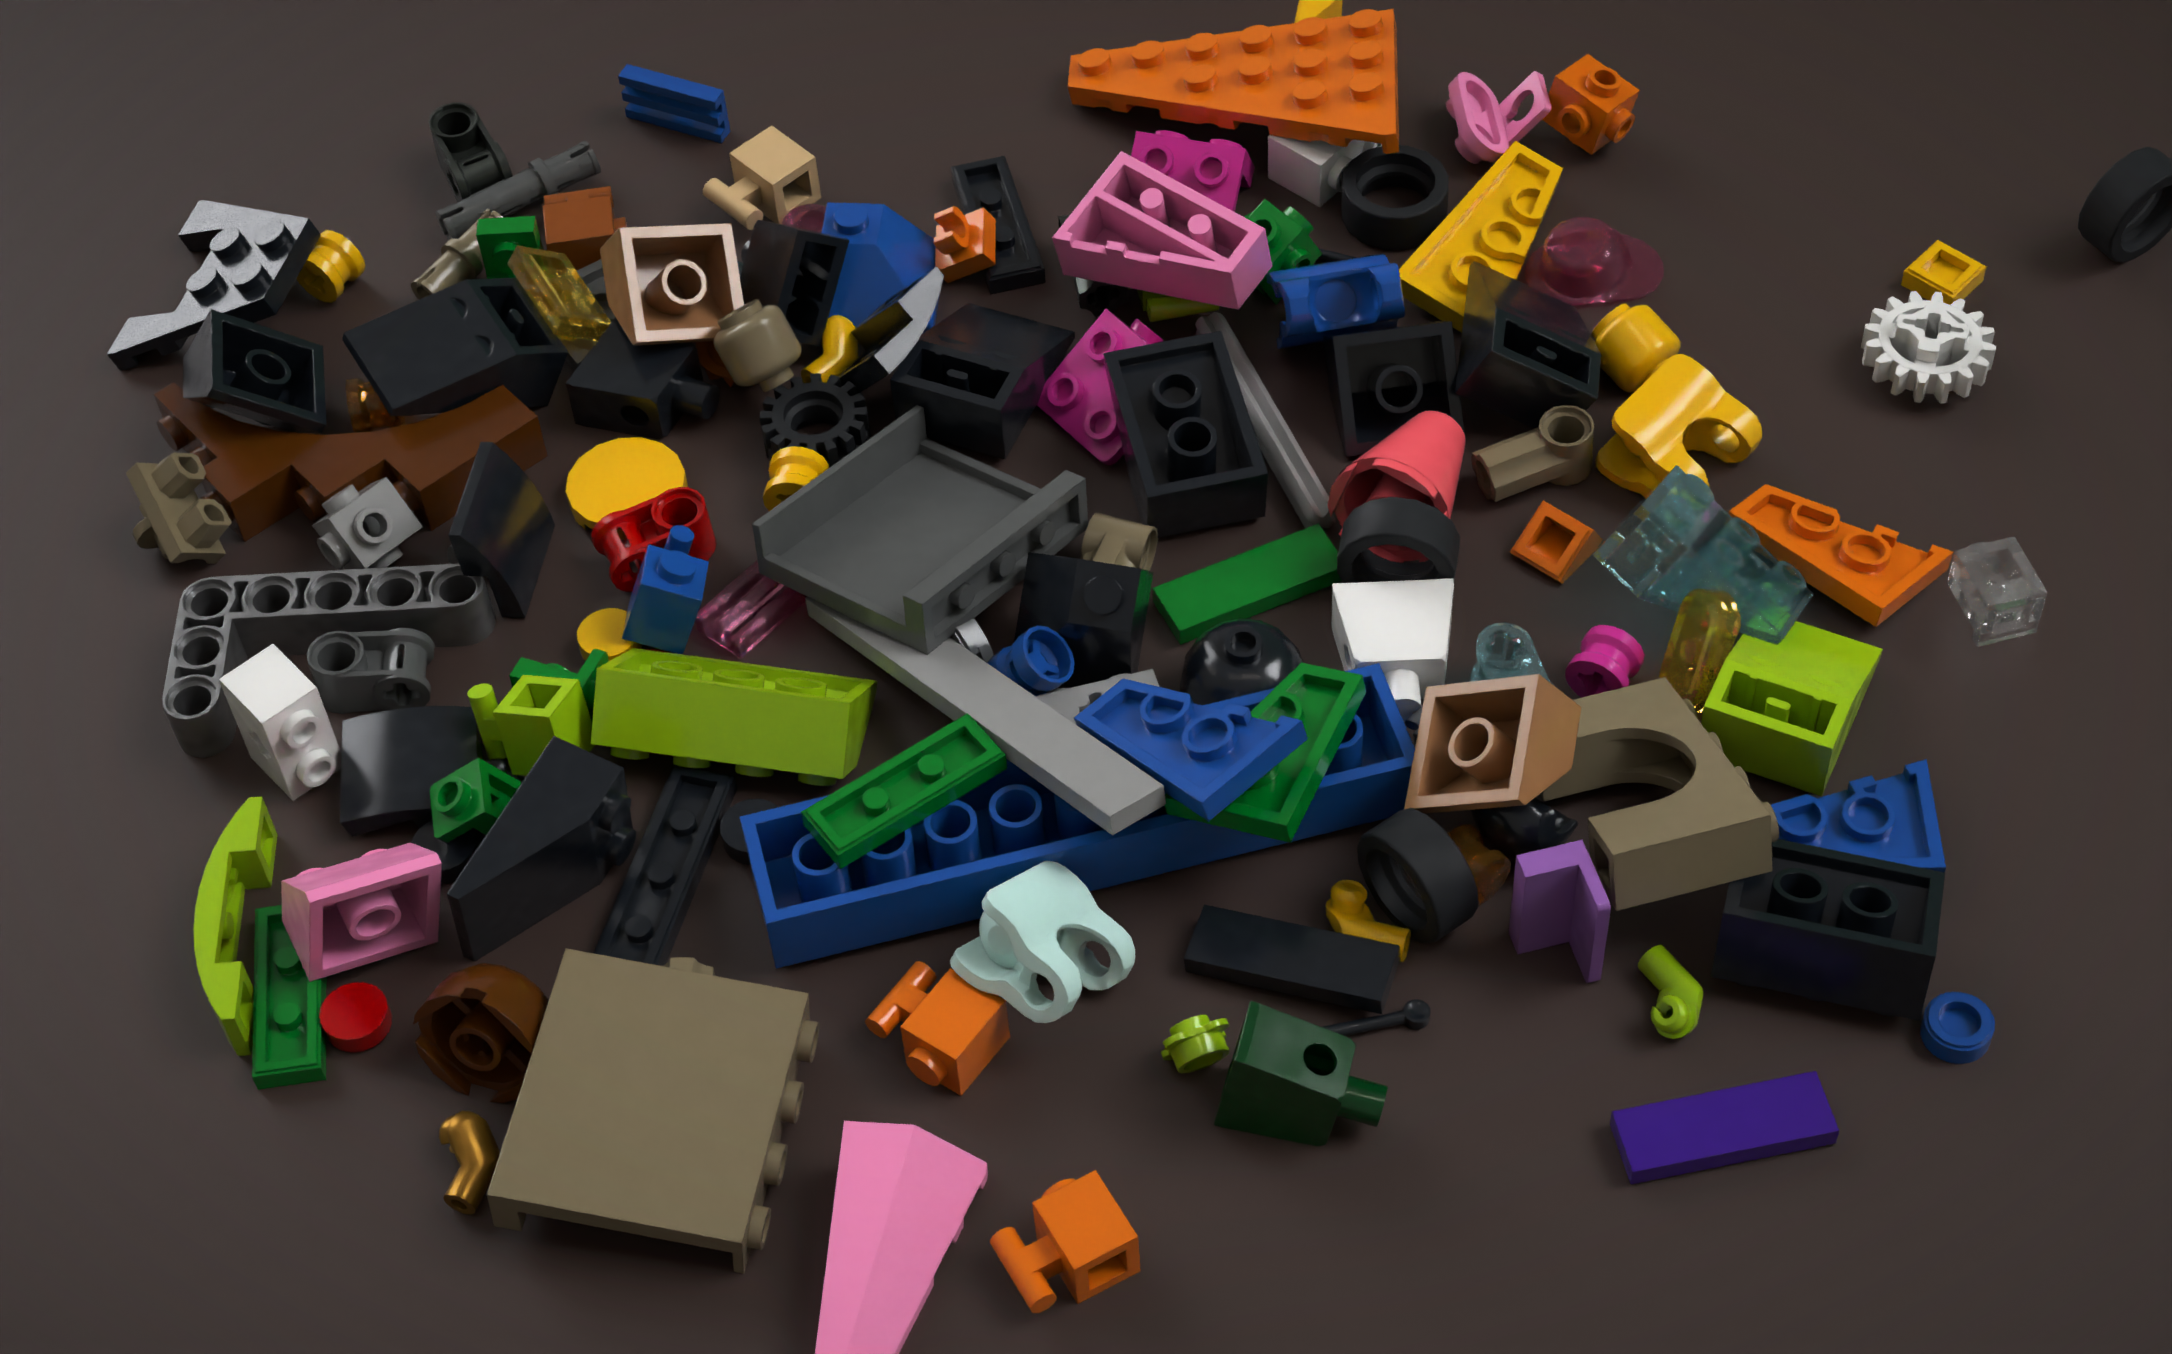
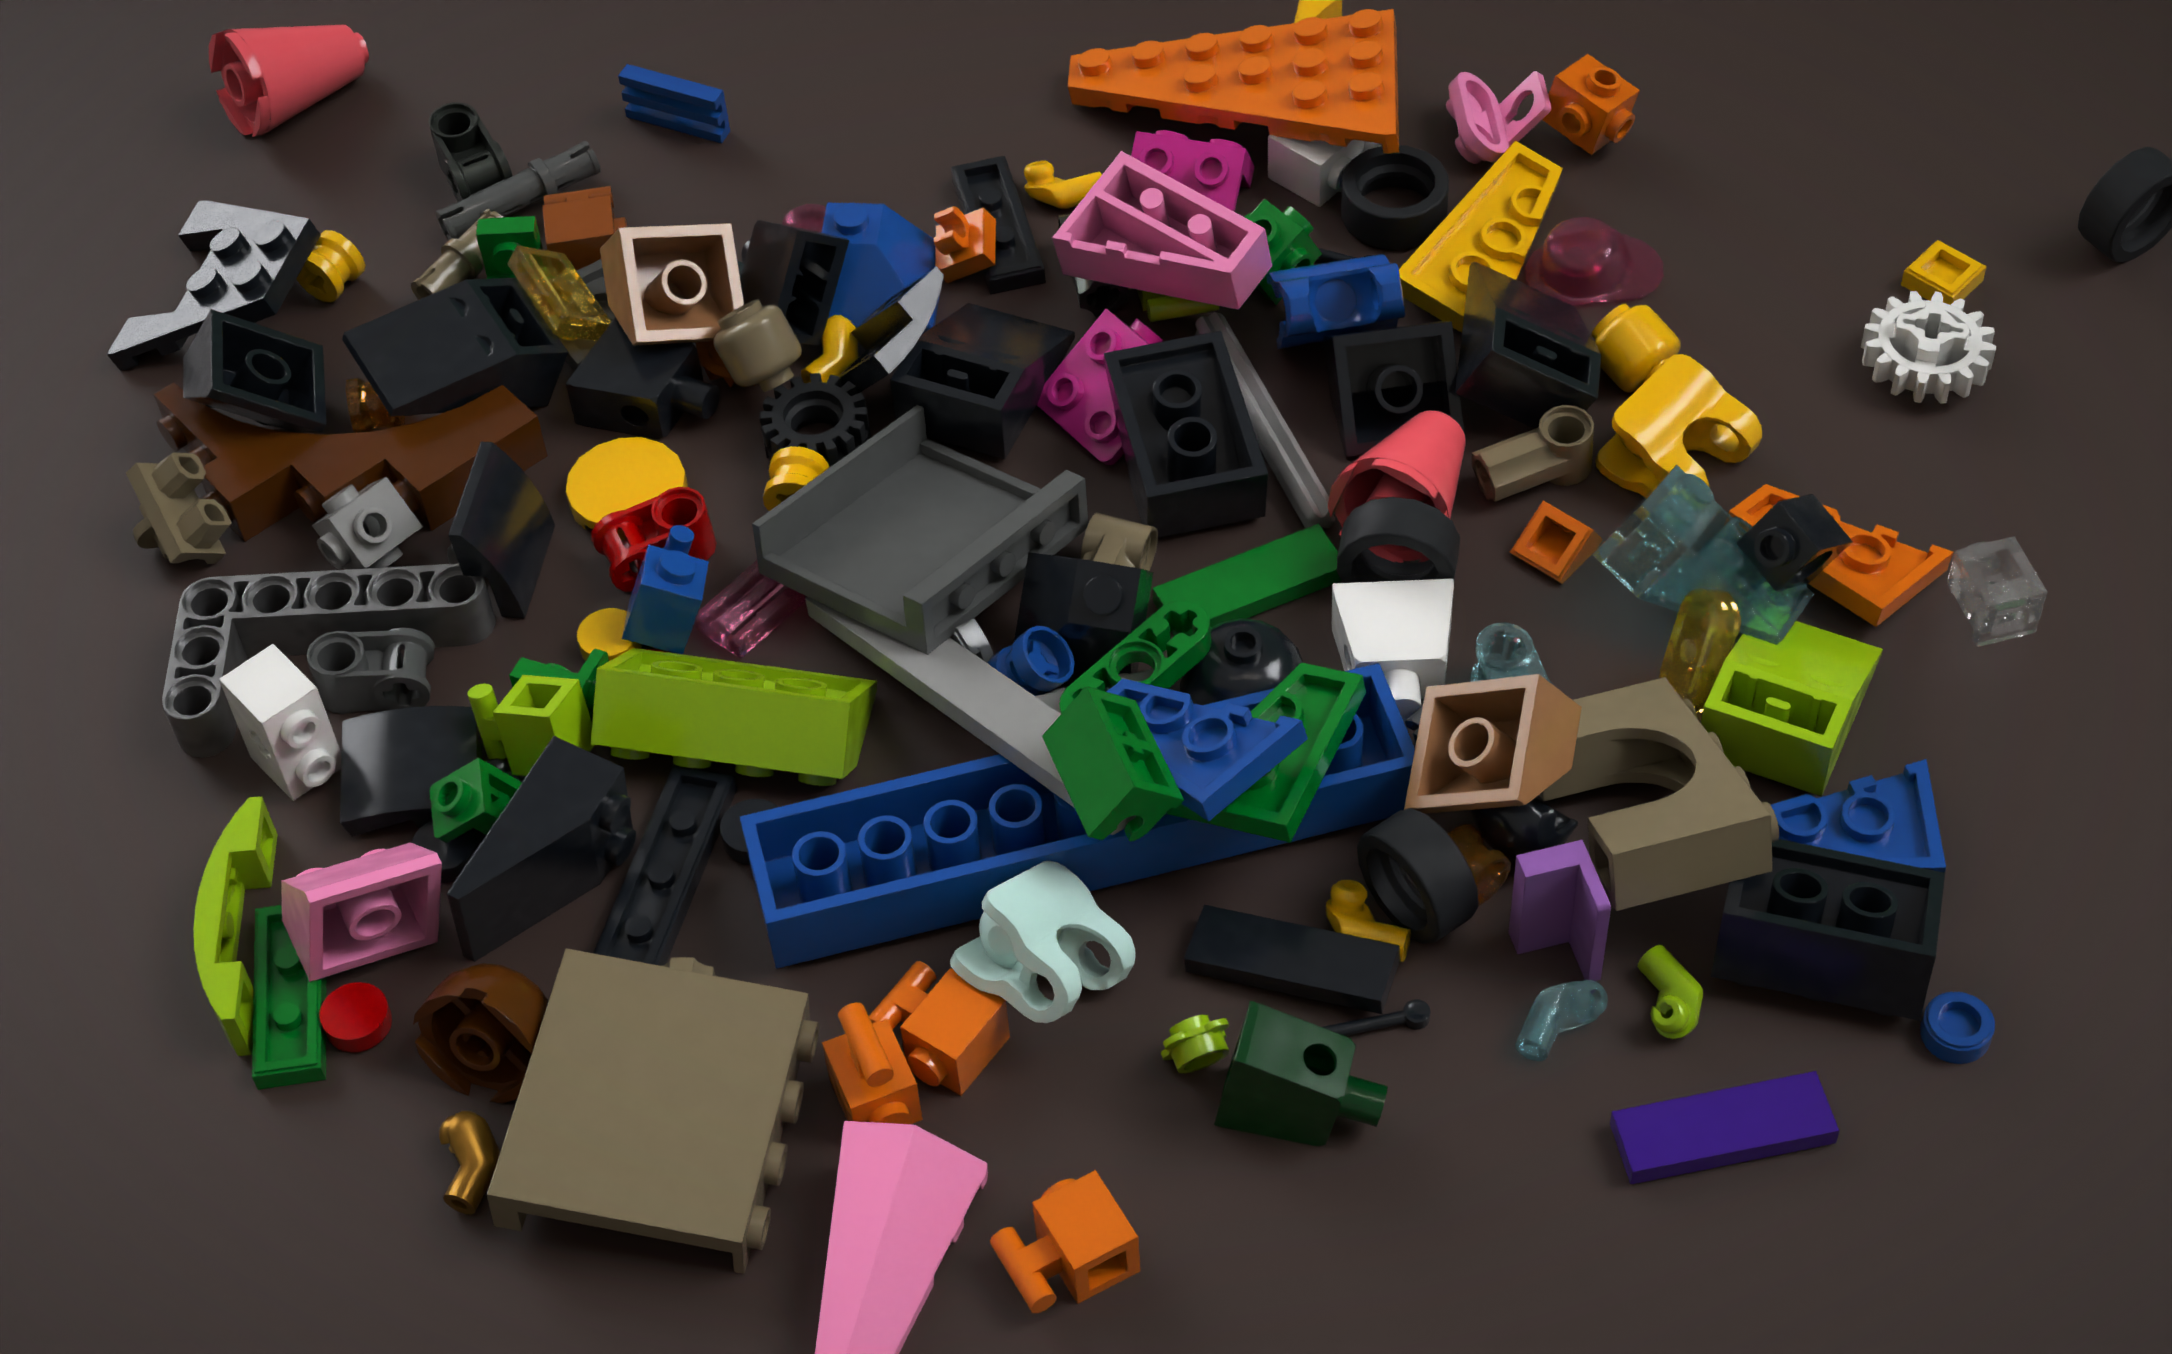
(282, 71): none -> coral cone
(769, 179): tan brick -> none
(871, 1071): none -> orange brick
(904, 790): green tile -> none
(1056, 191): none -> yellow arm
(1111, 764): none -> green hinge
(1147, 646): none -> green beam
(1559, 1010): none -> clear light blue arm
(1605, 662): dark pink wheel -> none
(1794, 542): none -> black brick

